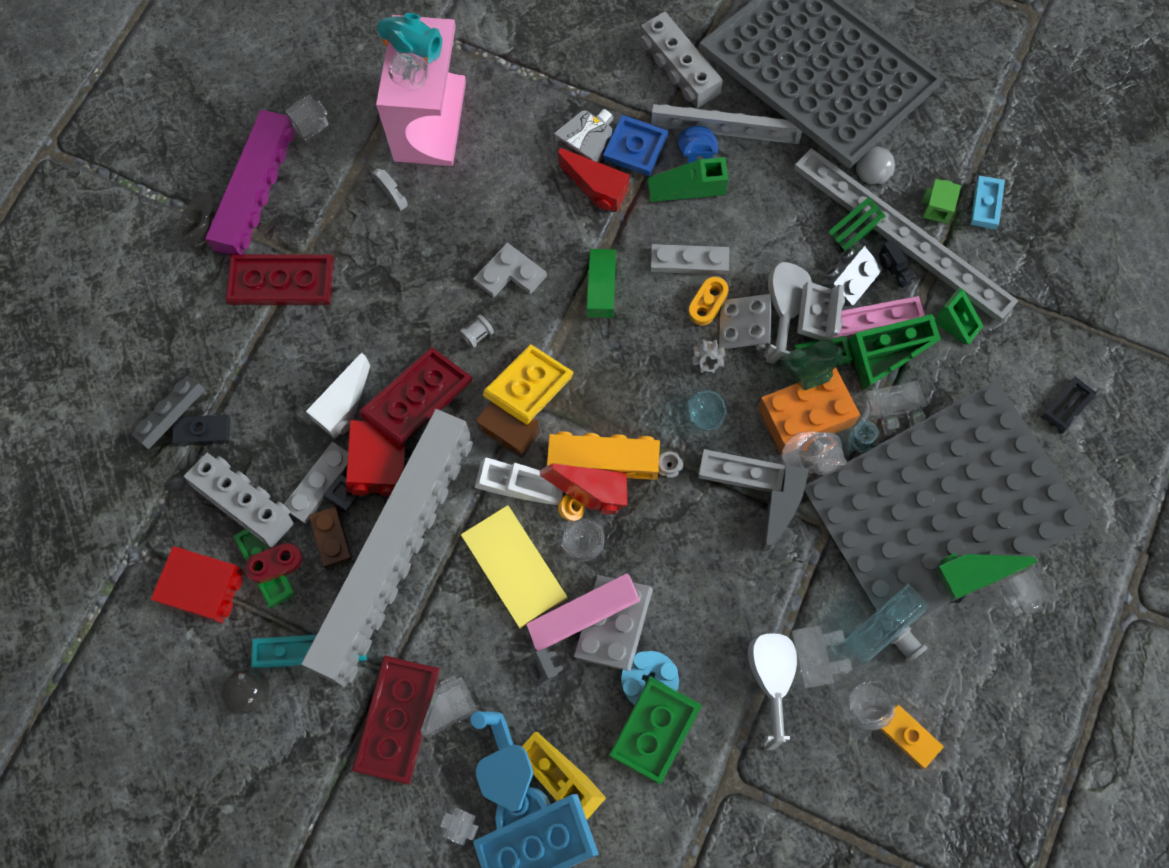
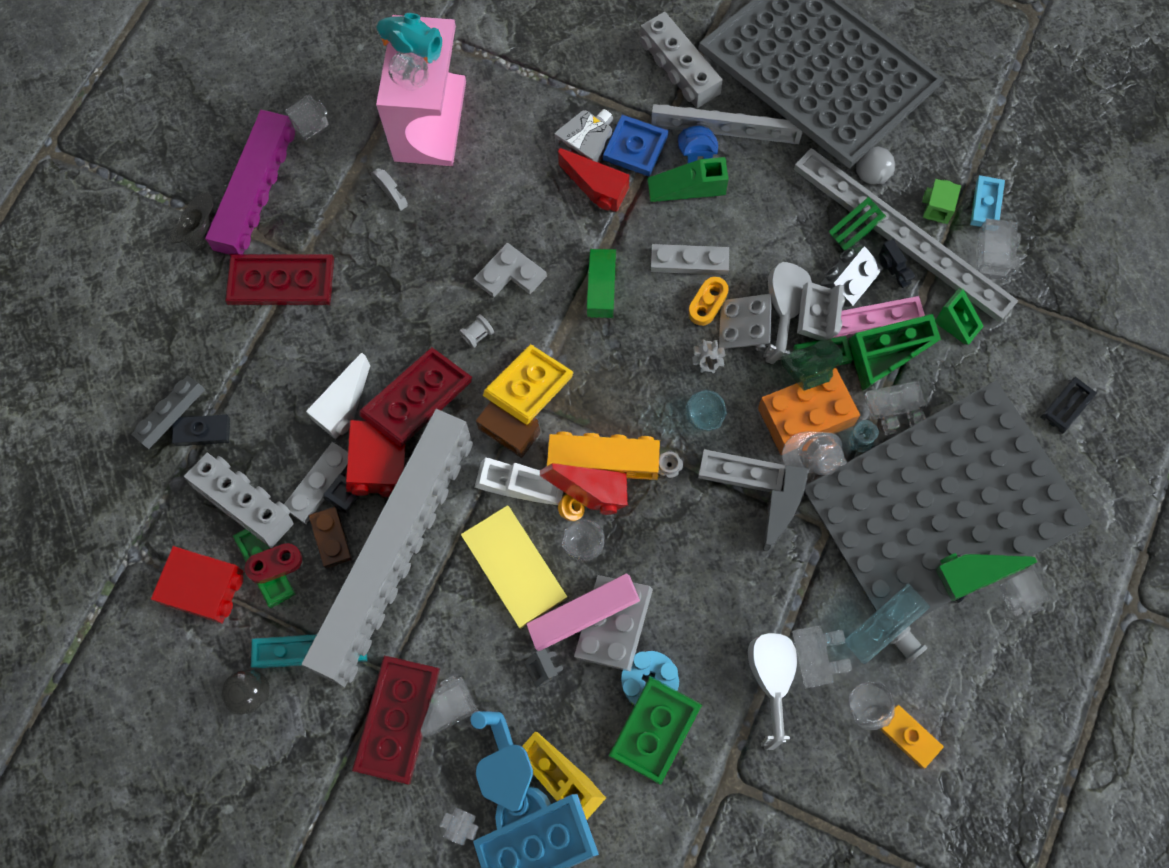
(998, 248): none -> clear brick

